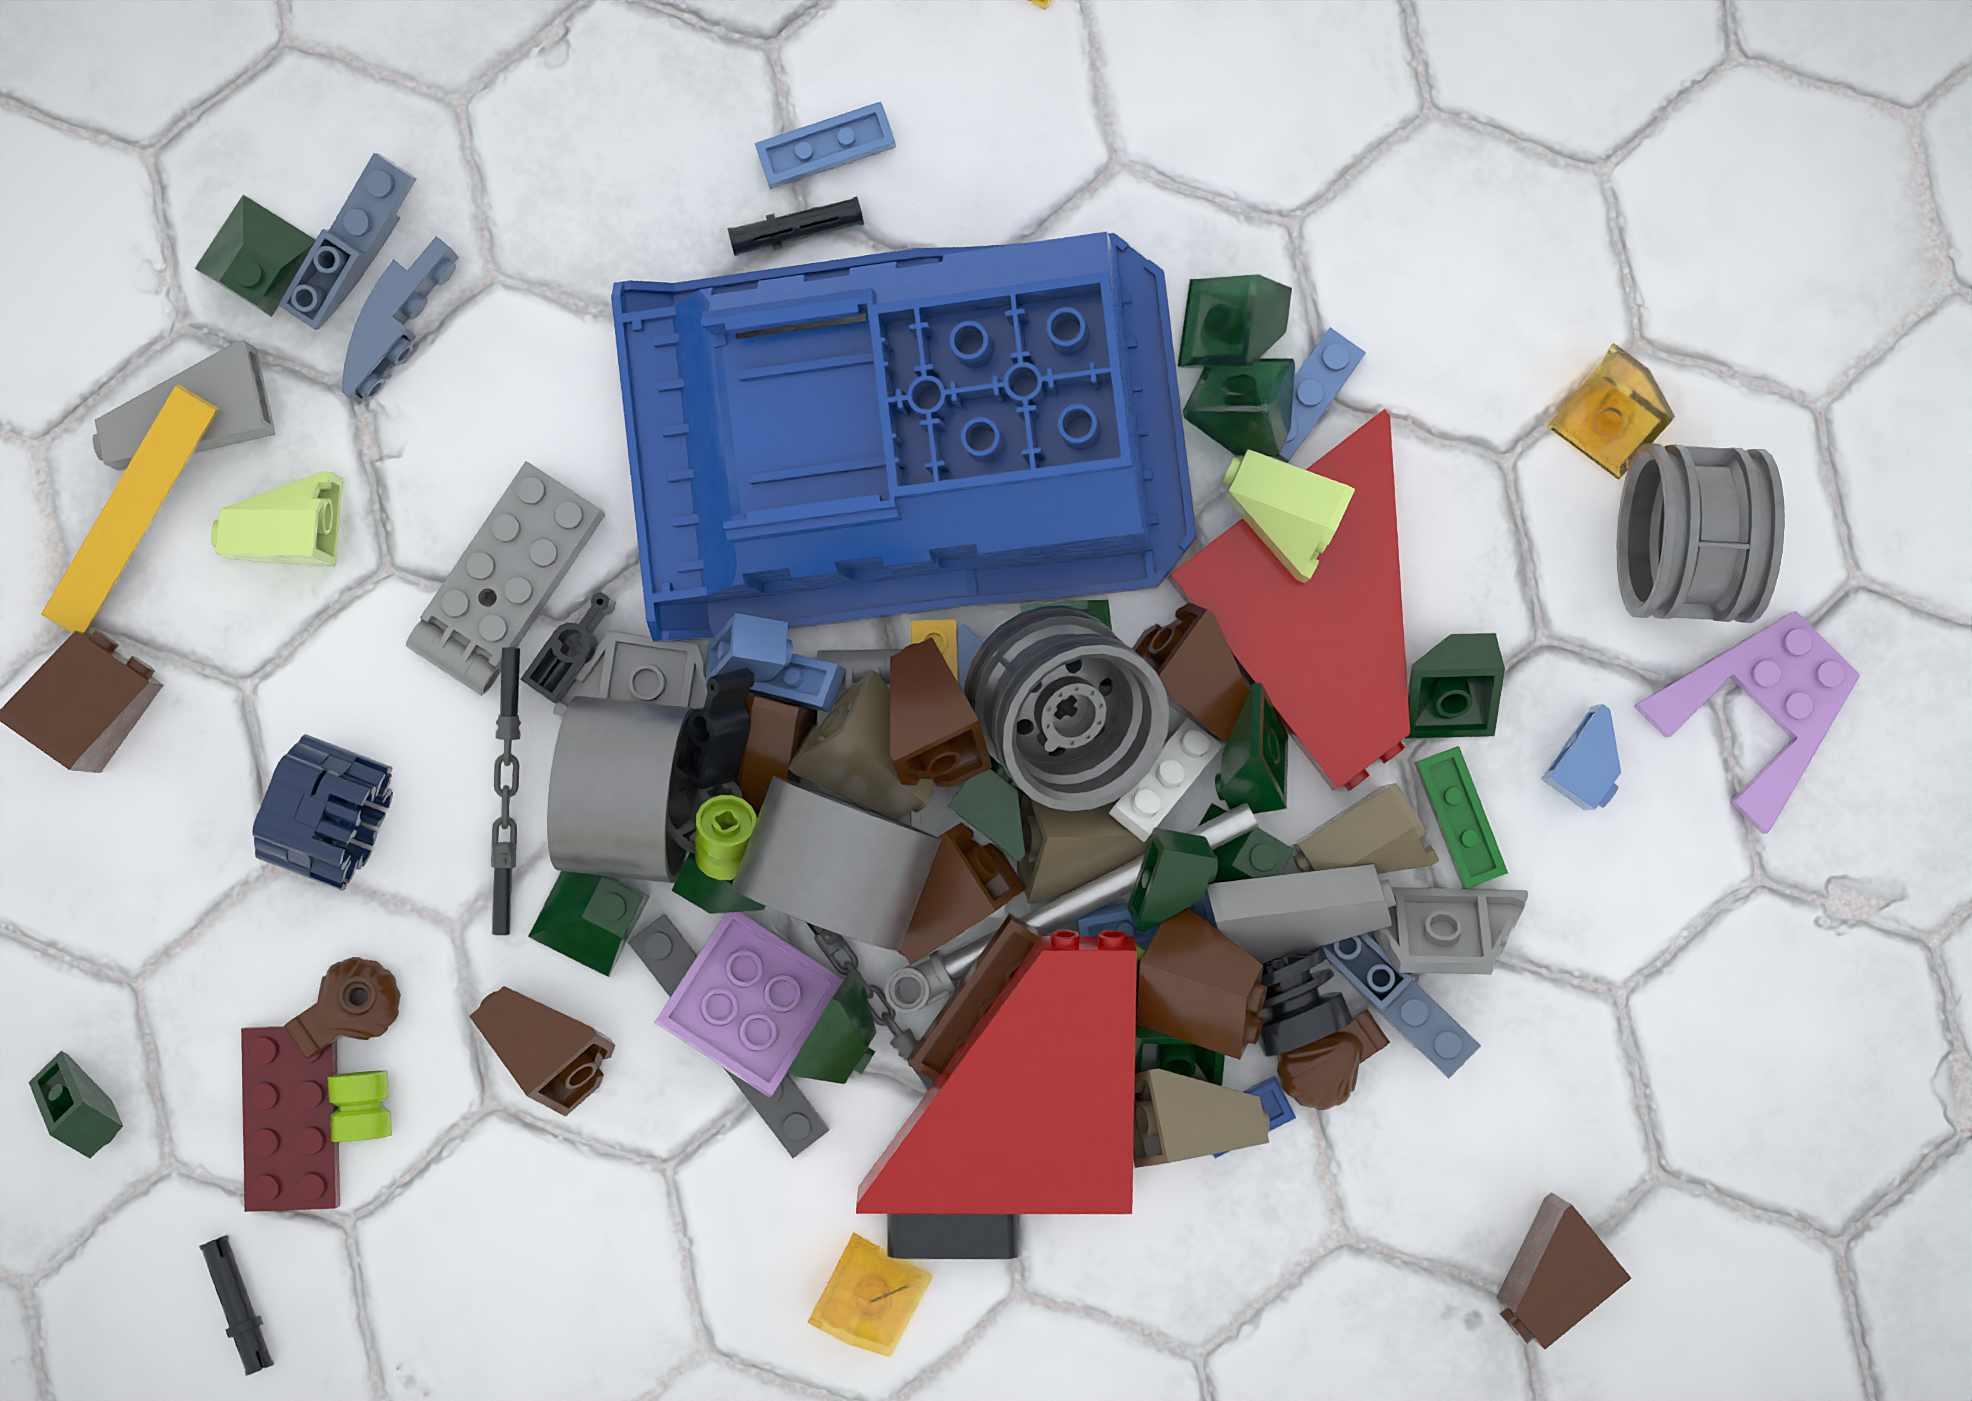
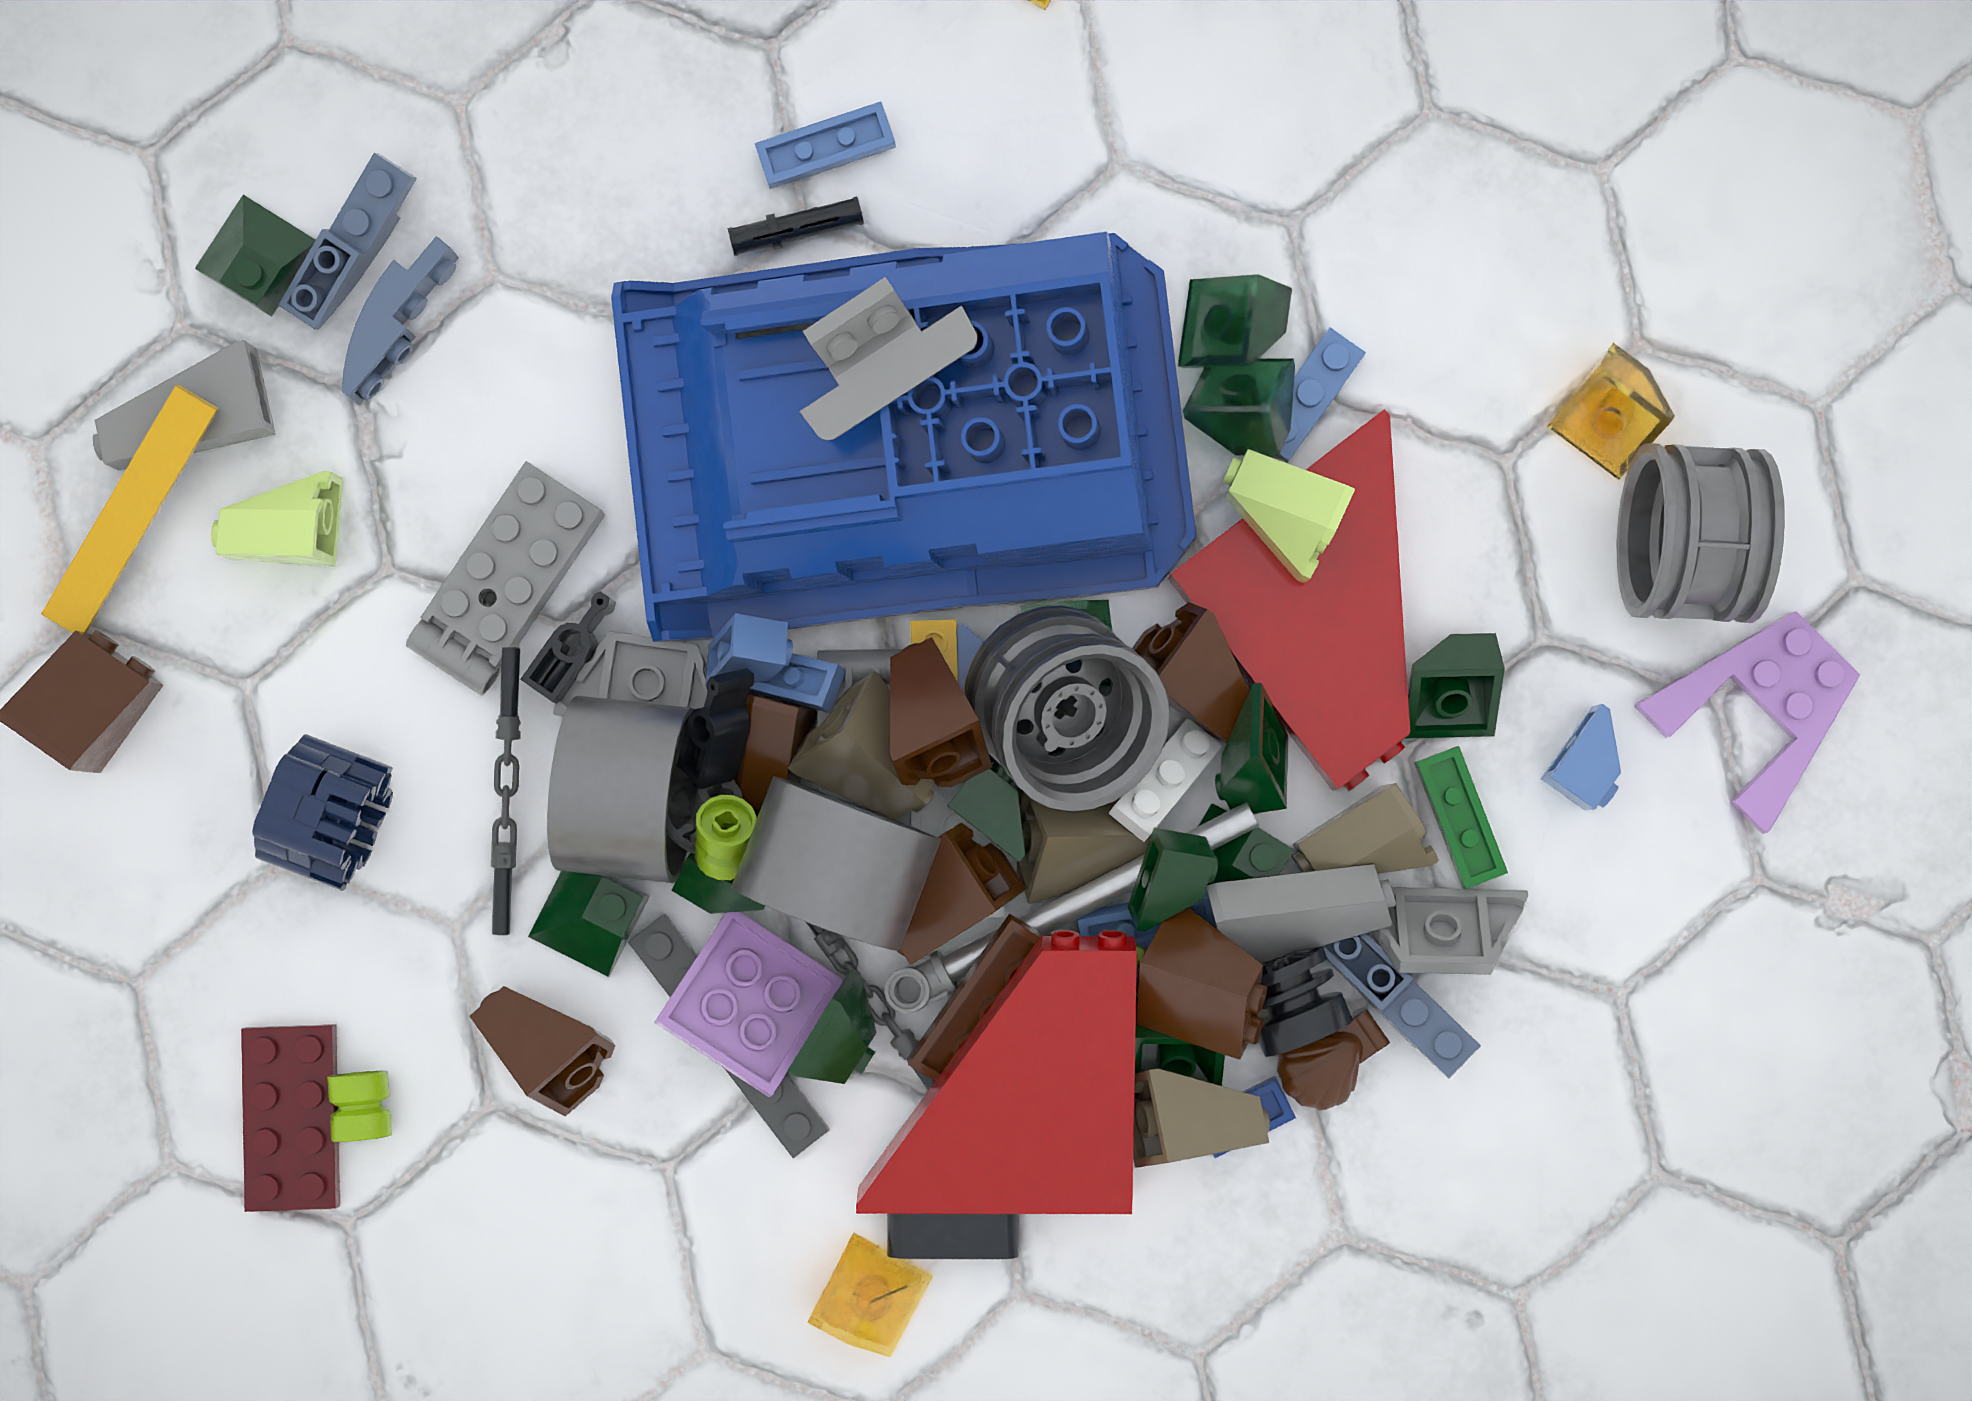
(74, 1106): dark green slope -> none
(236, 1305): black pin -> none
(353, 1002): reddish brown animal -> none
(878, 356): none -> light grey plate
(1557, 1275): reddish brown slope -> none

